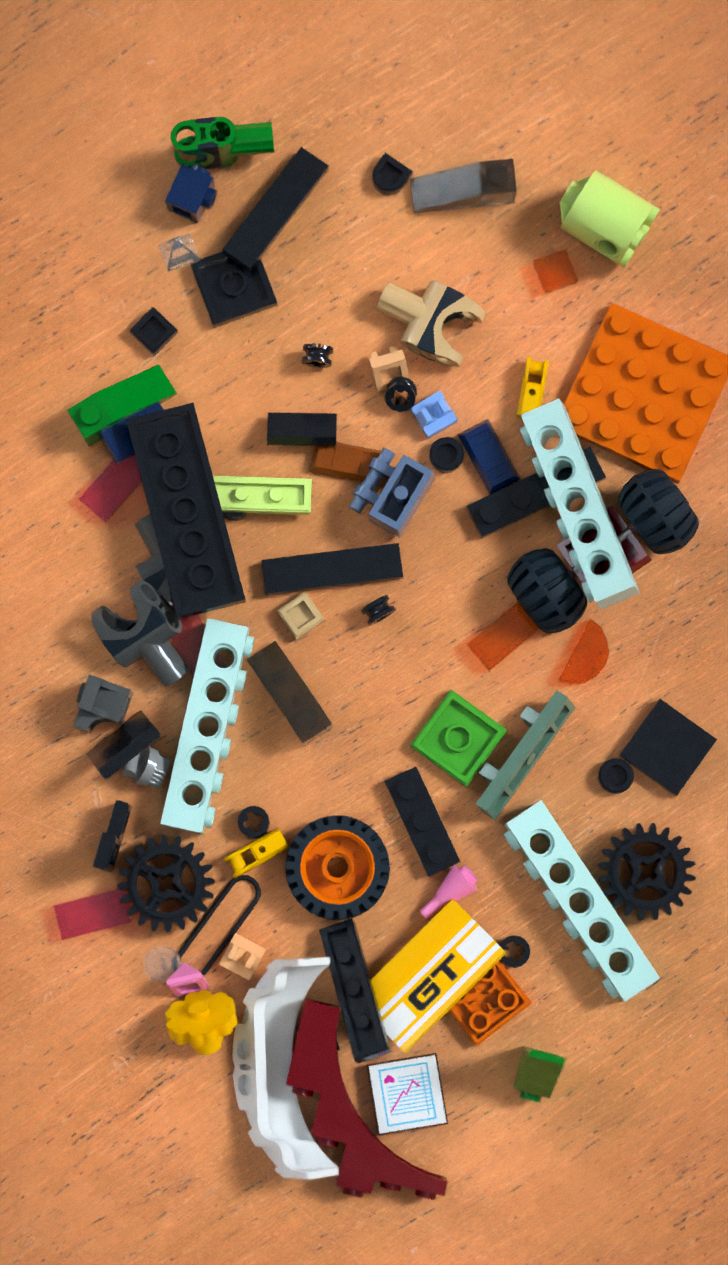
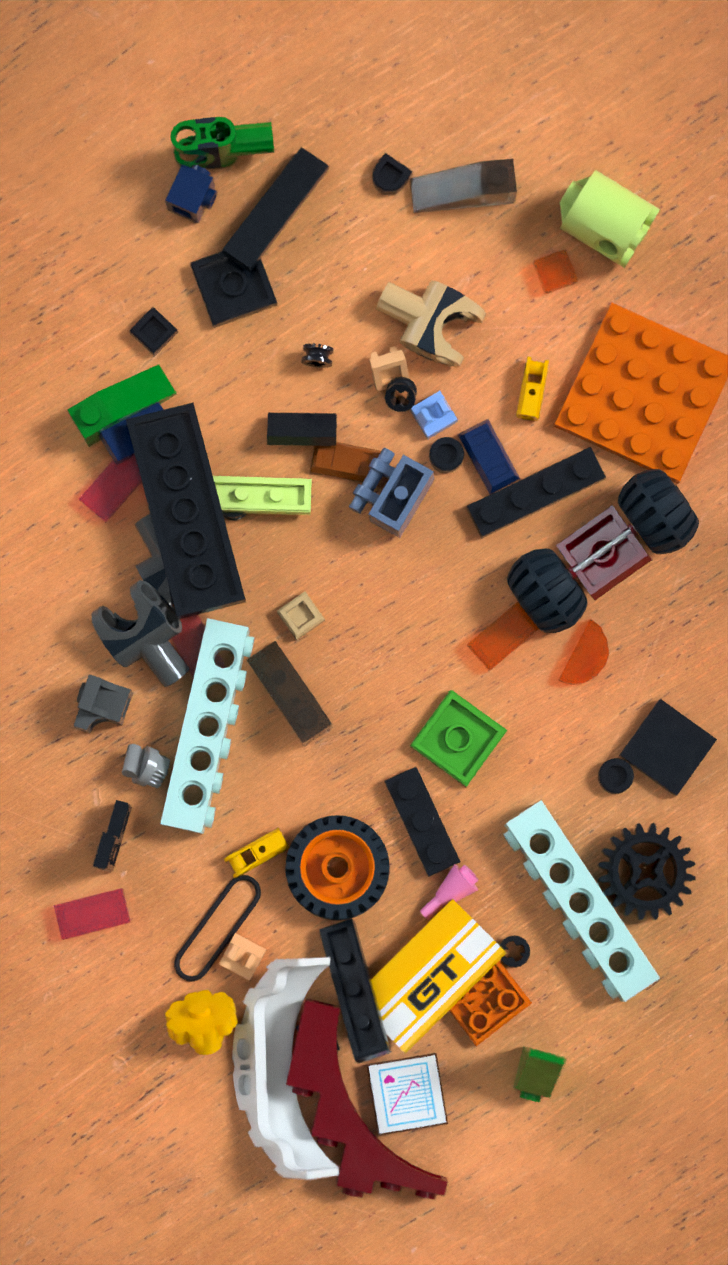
(123, 745): black tile -> none
(151, 874): black gear -> none
(168, 960): clear tile -> none
(179, 252): clear slope -> none
(186, 981): bright pink slope -> none
(249, 832): black bush -> none
(332, 569): black tile -> none
(378, 610): black bush -> none
(540, 734): sand green hinge -> none
(618, 582): light aqua brick -> none

